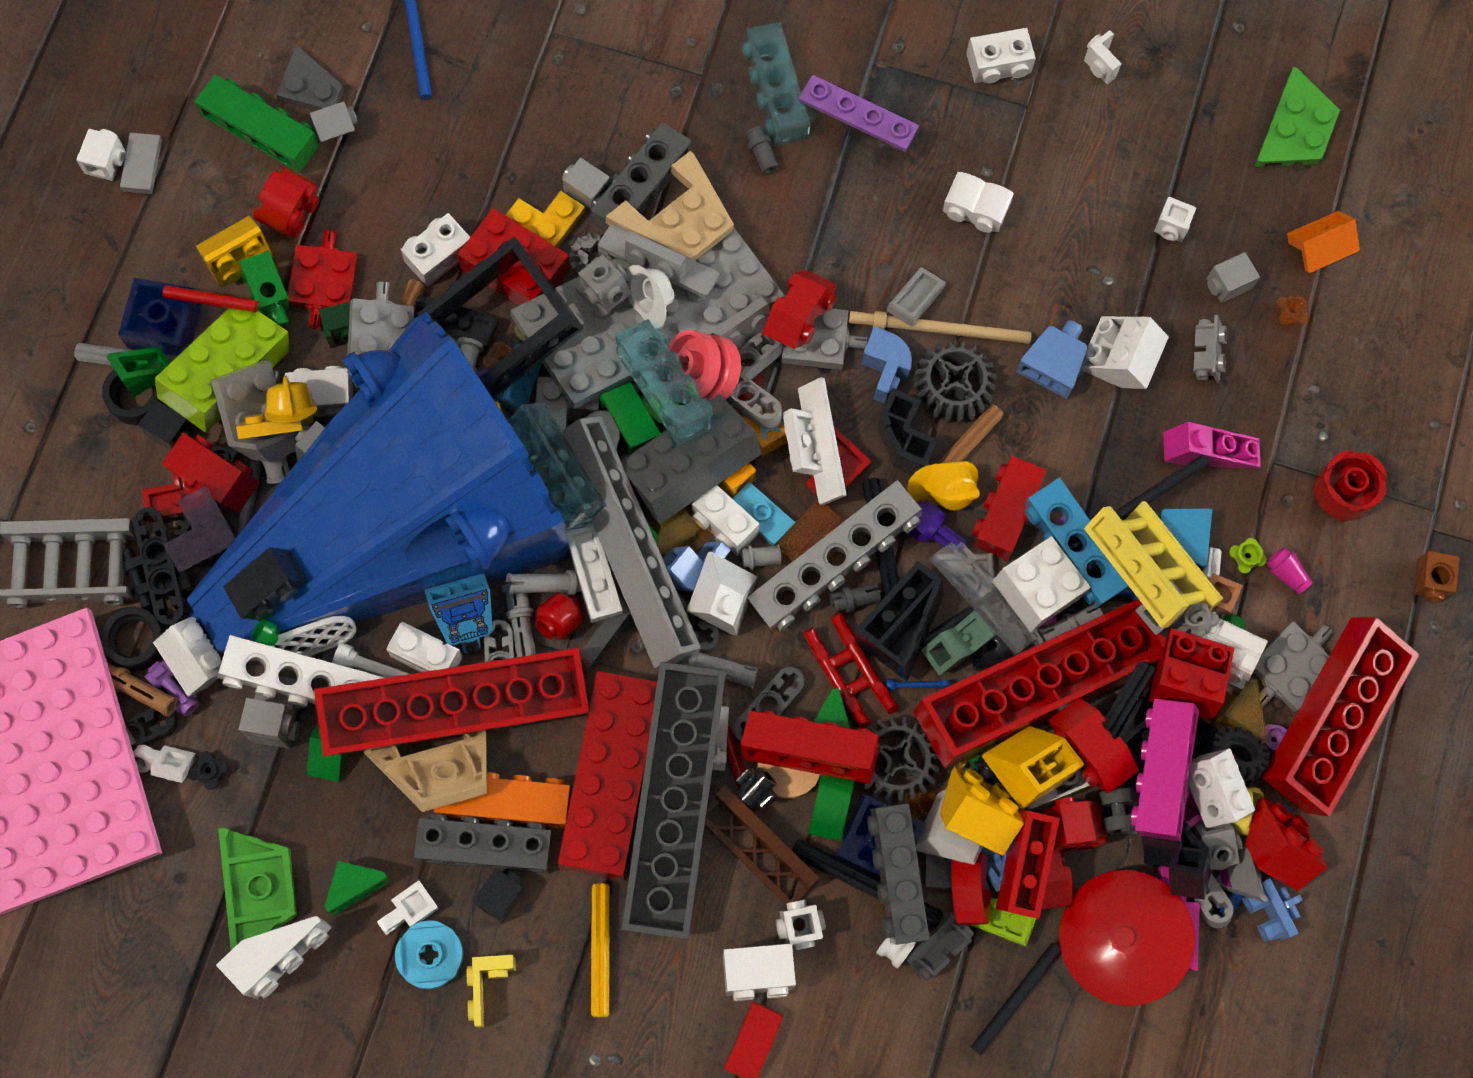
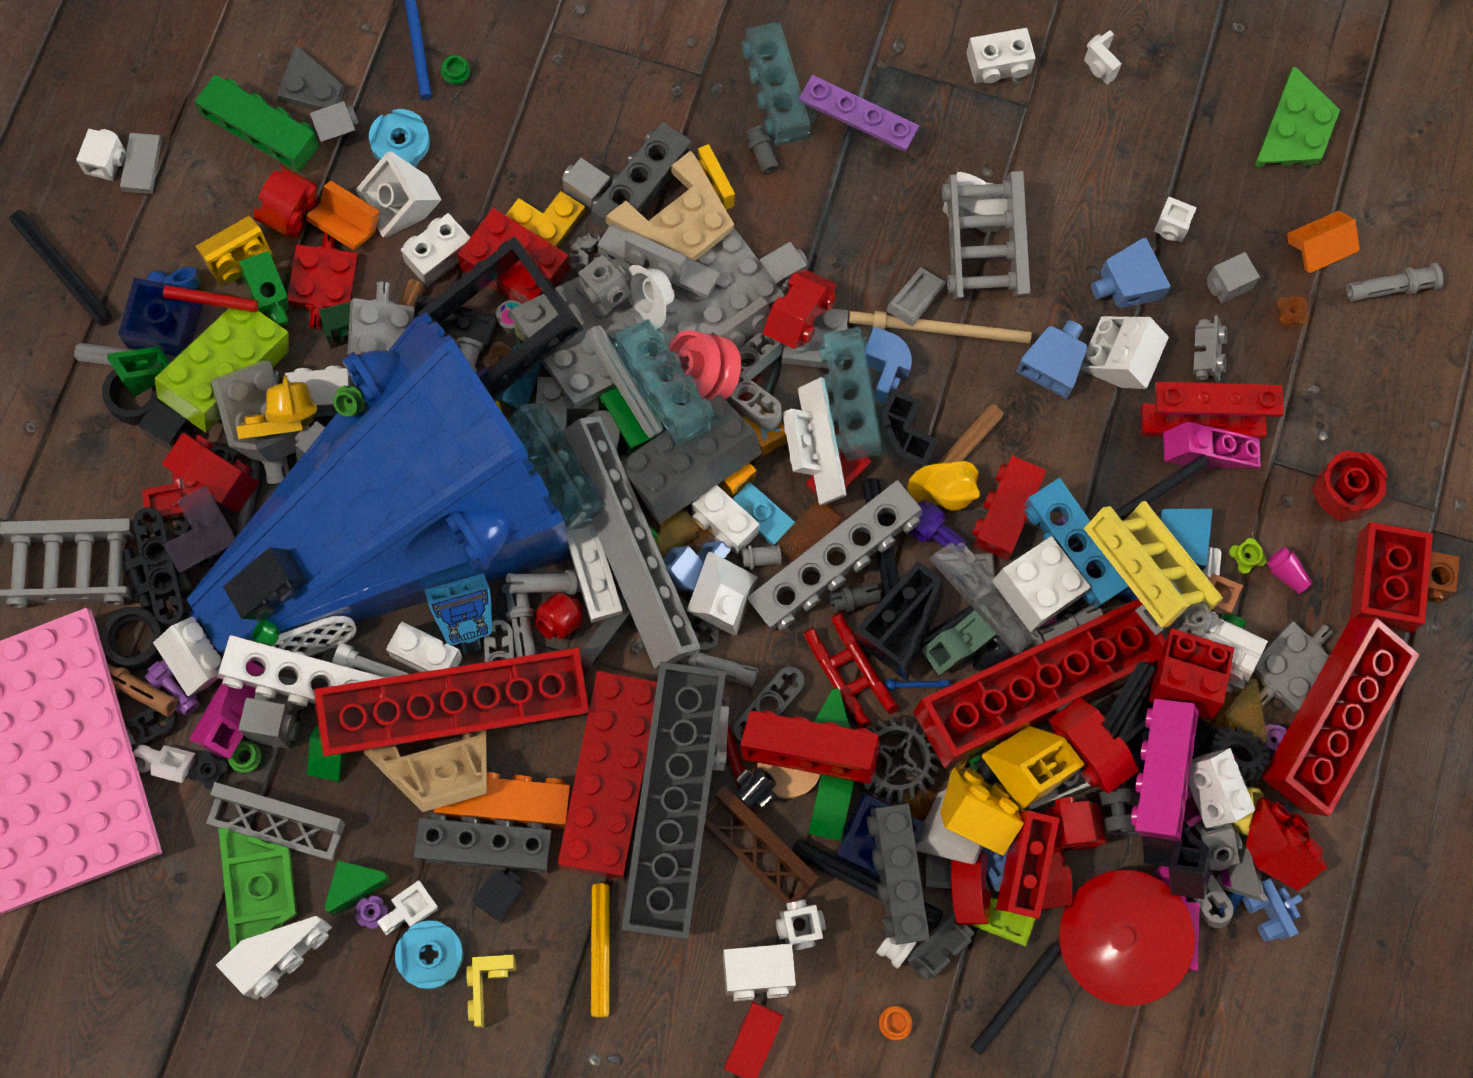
(60, 267): none -> black axle
(183, 277): none -> blue plate
(221, 720): none -> dark pink slope
(252, 764): none -> bright green plate
(278, 809): none -> light grey fence
(342, 403): none -> bright green plate
(344, 216): none -> orange panel
(364, 906): none -> medium lavender plate
(392, 125): none -> medium azure plate
(399, 193): none -> white slope
(455, 70): none -> green plate
(503, 315): none -> tile
(624, 381): none -> light grey axle
(716, 176): none -> yellow plate
(783, 264): none -> light grey brick
(850, 345): none -> clear light blue brick
(895, 1023): none -> orange plate
(941, 363): dark grey gear -> none
(1013, 219): none -> light grey fence
(1132, 277): none -> medium blue torso
(1216, 405): none -> red fence
(1392, 576): none -> red brick
(1407, 281): none -> light grey pin

